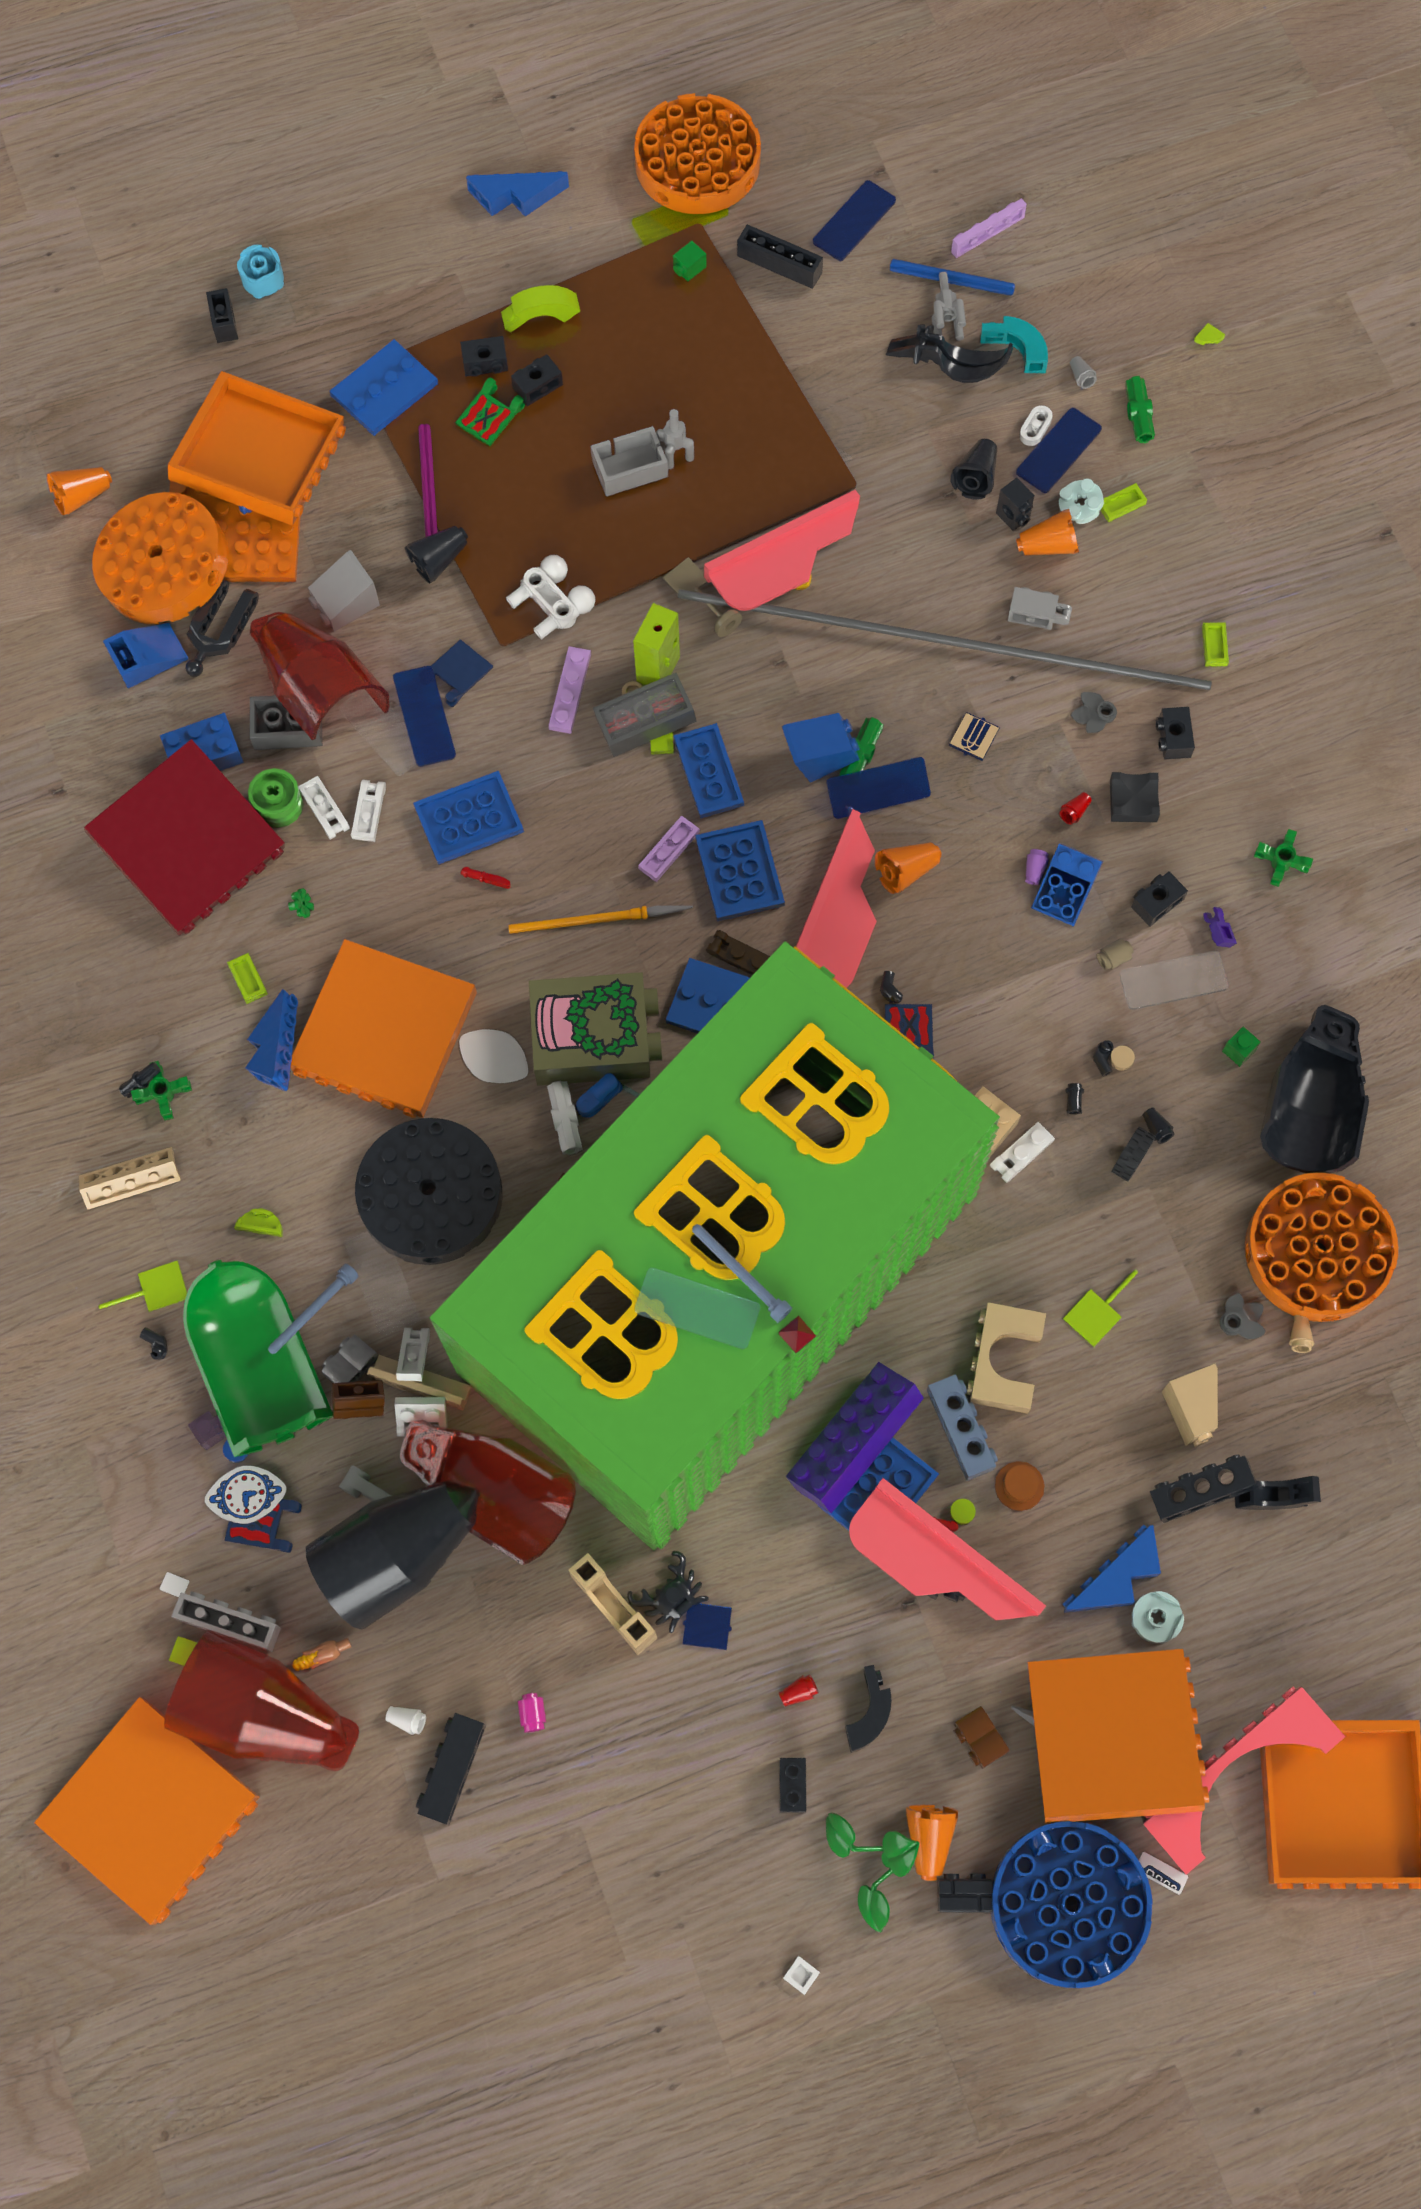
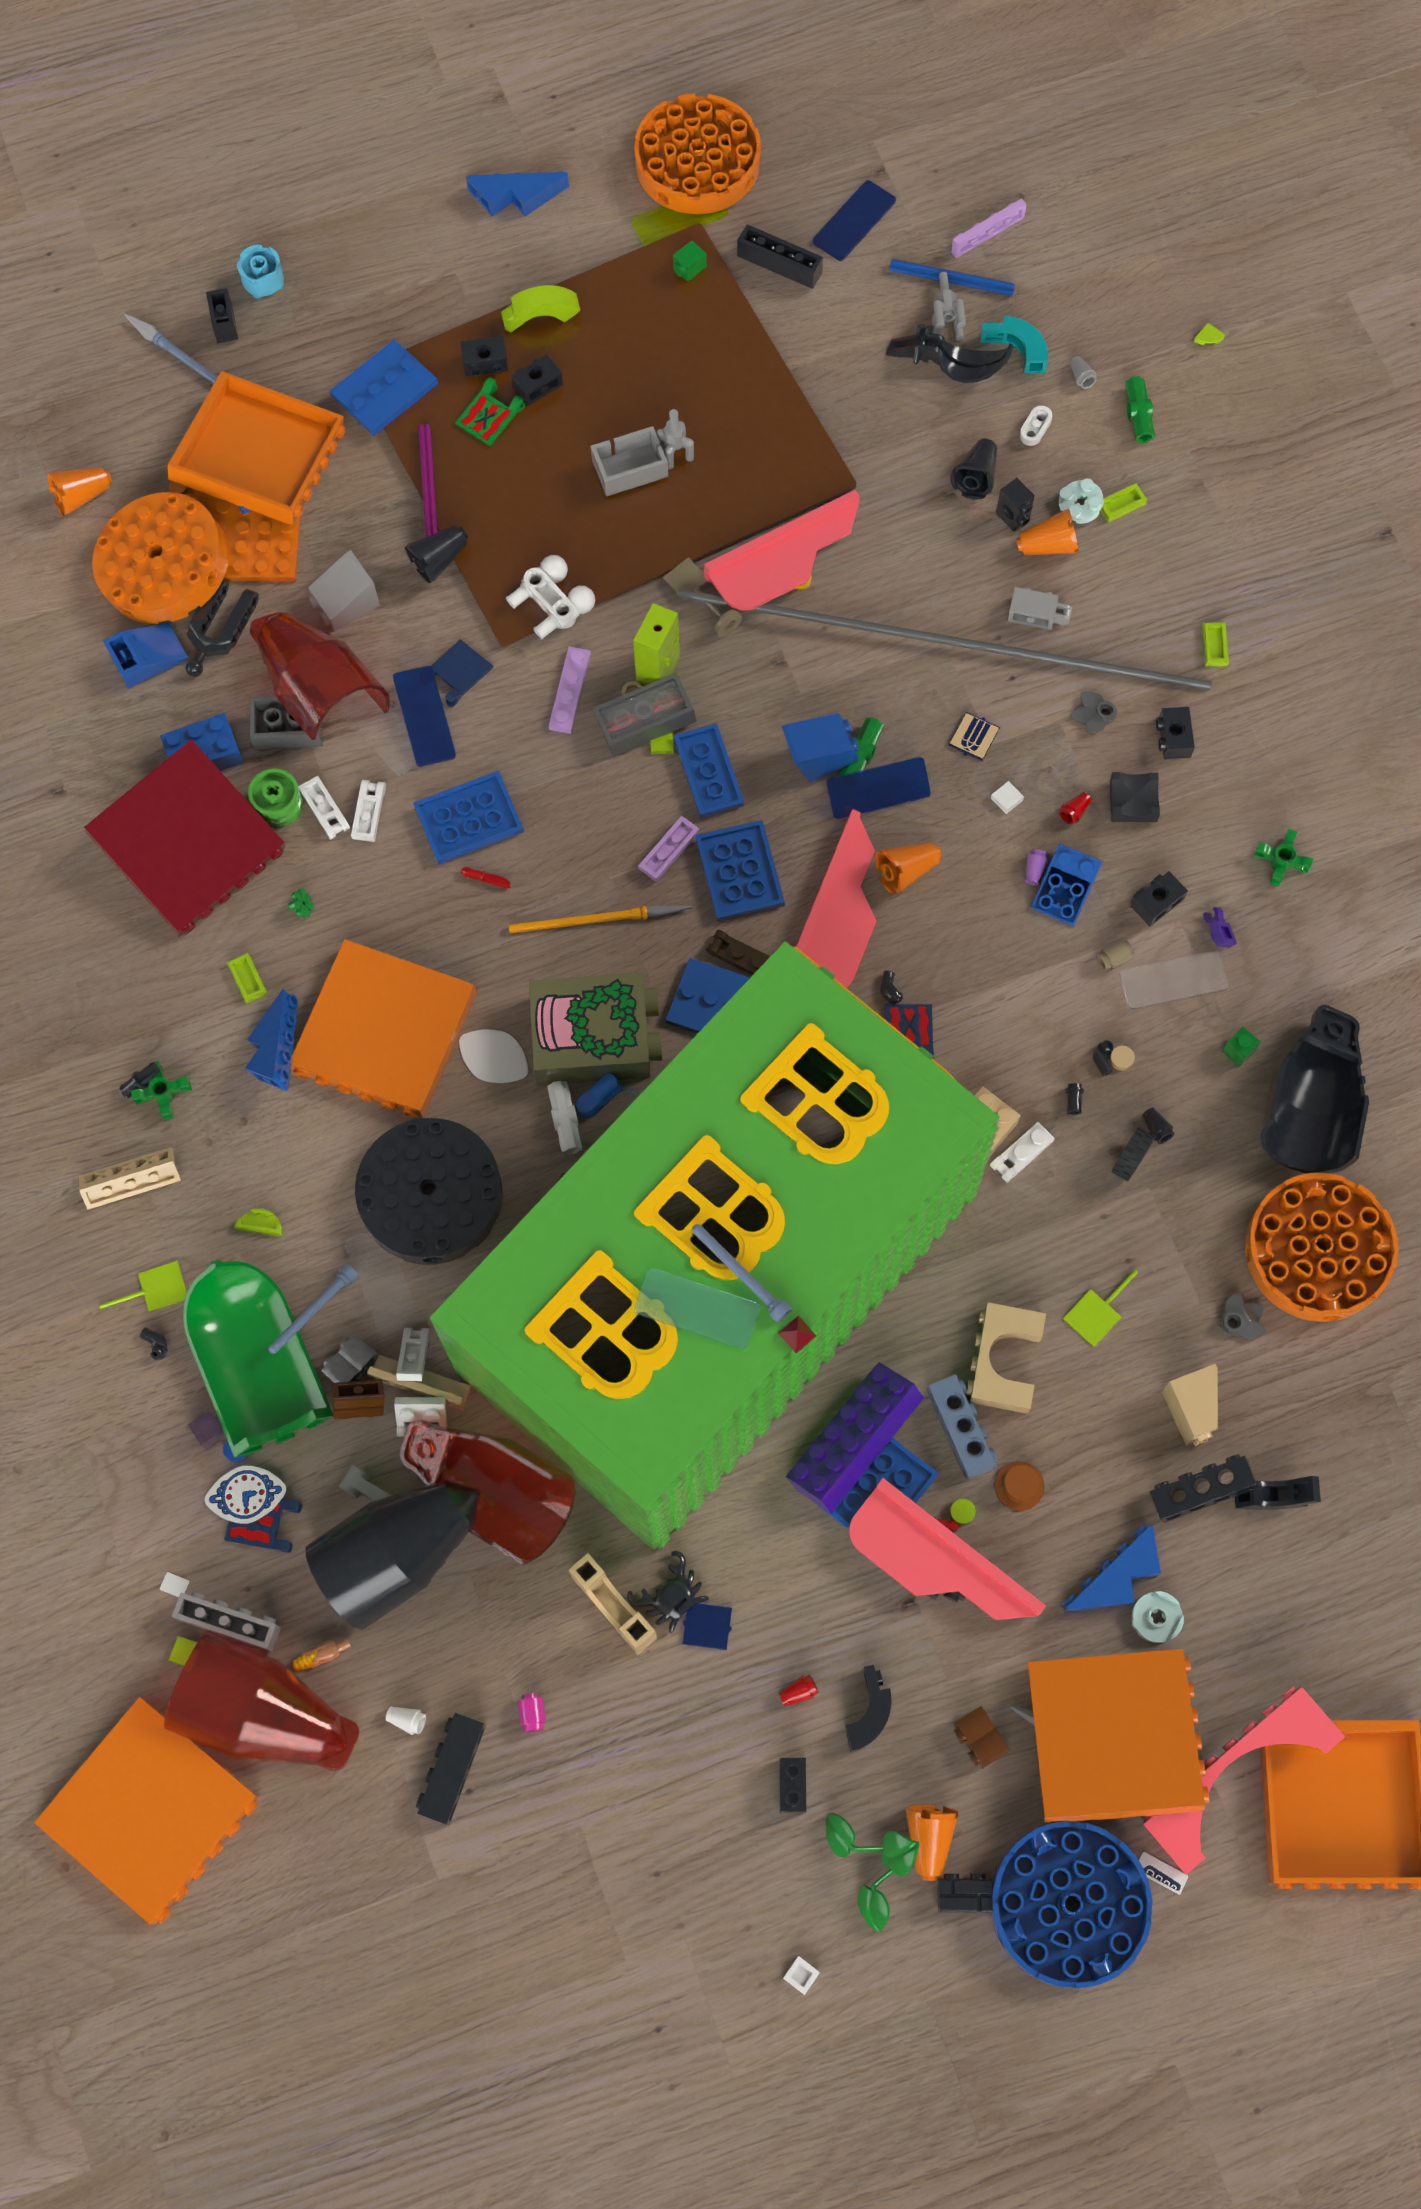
(150, 333): none -> sand blue piece
(1007, 797): none -> white tile
(1059, 450): clear blue piece -> none
(1301, 1335): tan cone -> none

